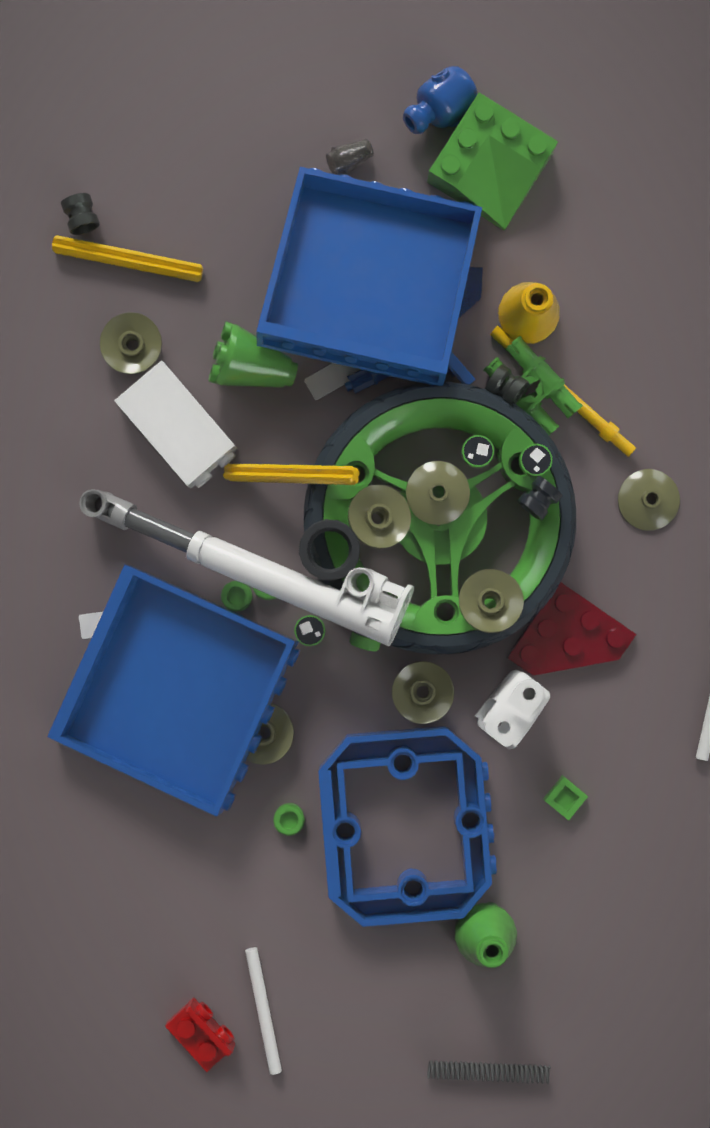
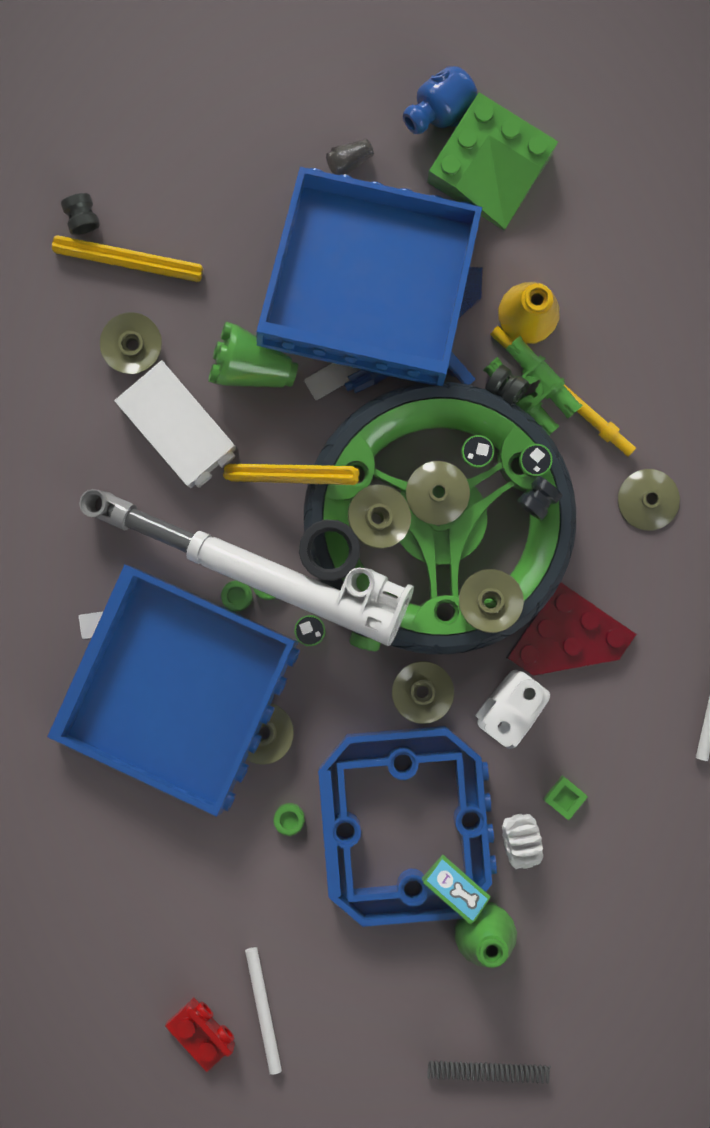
(456, 889): none -> slope
(522, 841): none -> white gear

